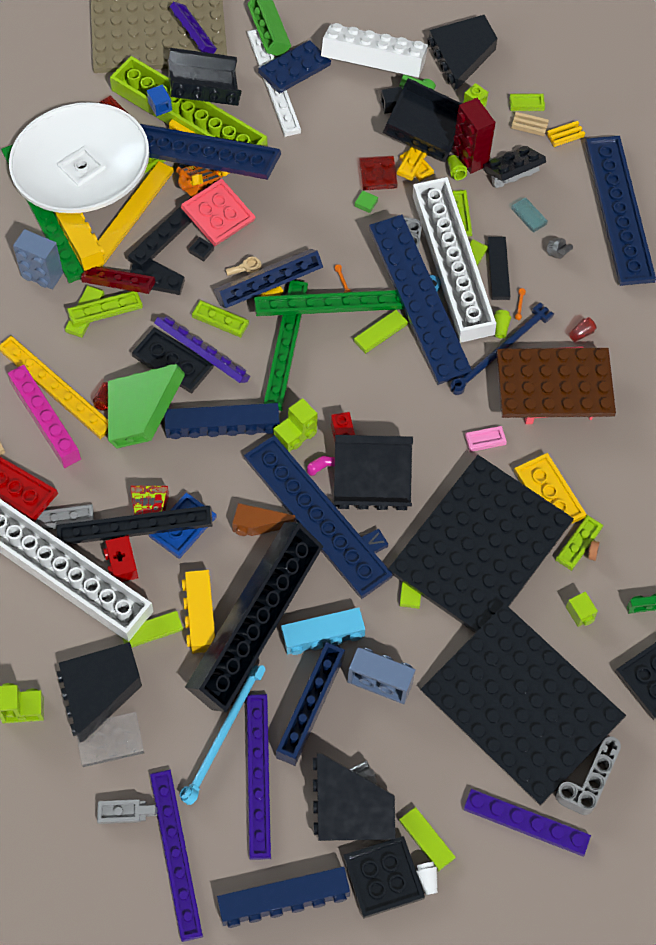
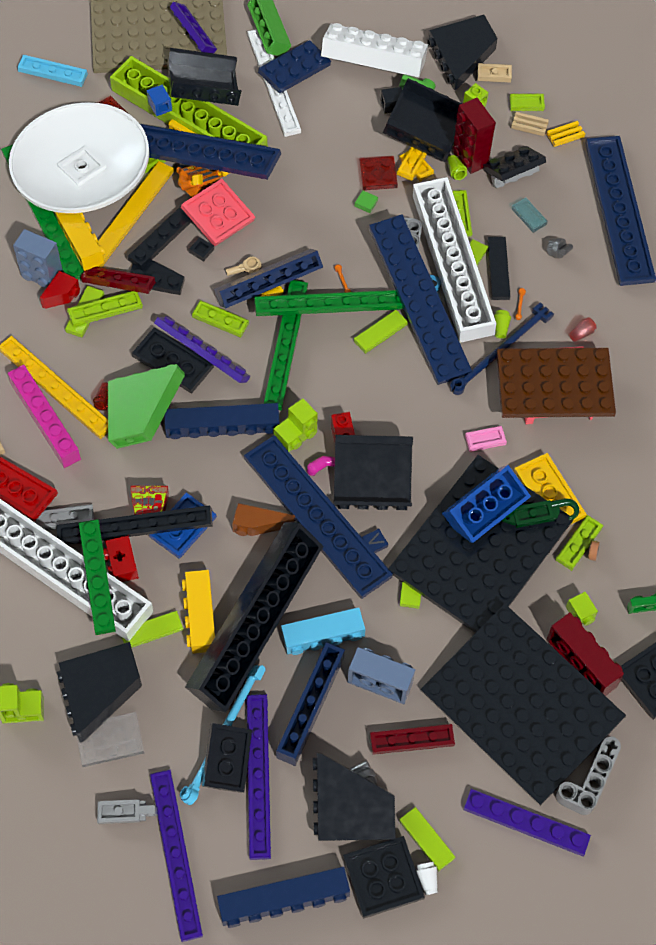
(52, 70): none -> medium azure plate
(60, 291): none -> red slope
(97, 577): none -> green plate
(227, 758): none -> black plate
(412, 739): none -> dark red plate
(487, 504): none -> blue slope
(494, 72): none -> tan plate
(540, 512): none -> dark green plate
(584, 653): none -> dark red brick

